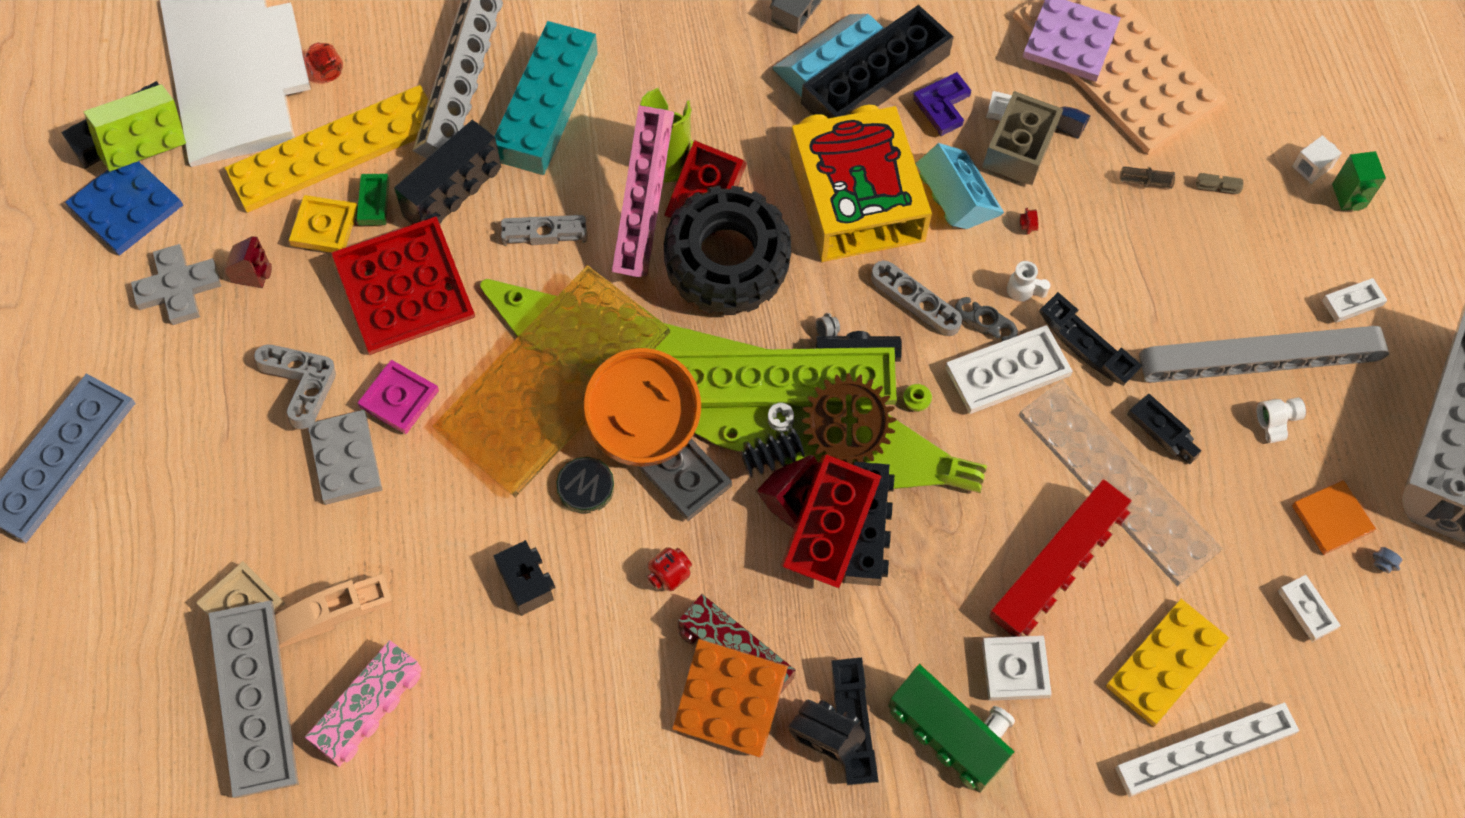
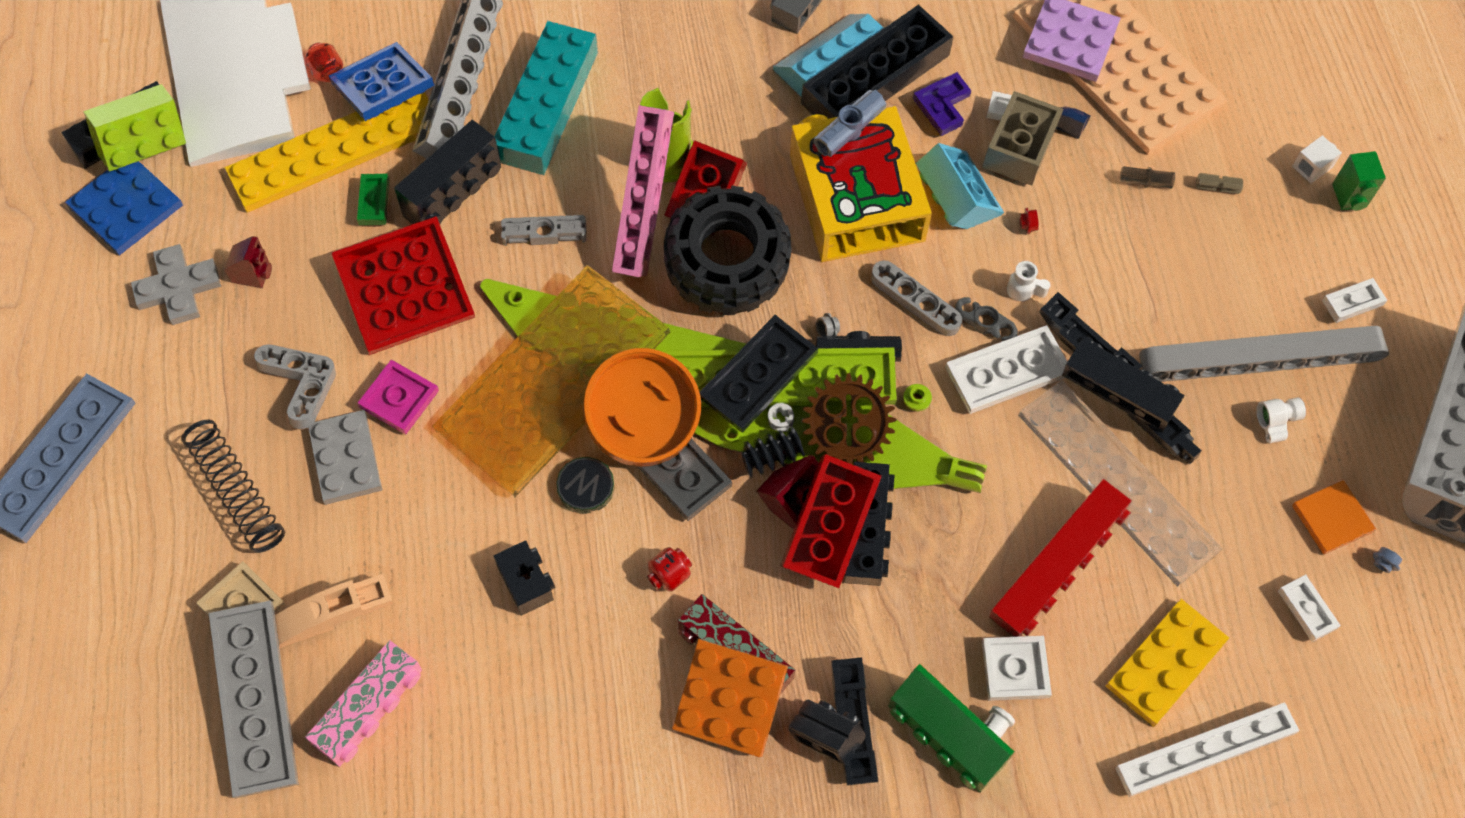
(207, 440): none -> black piece
(323, 224): yellow plate -> none
(381, 81): none -> blue plate
(758, 373): none -> black plate
(842, 130): none -> sand blue piece
(1123, 384): none -> black brick

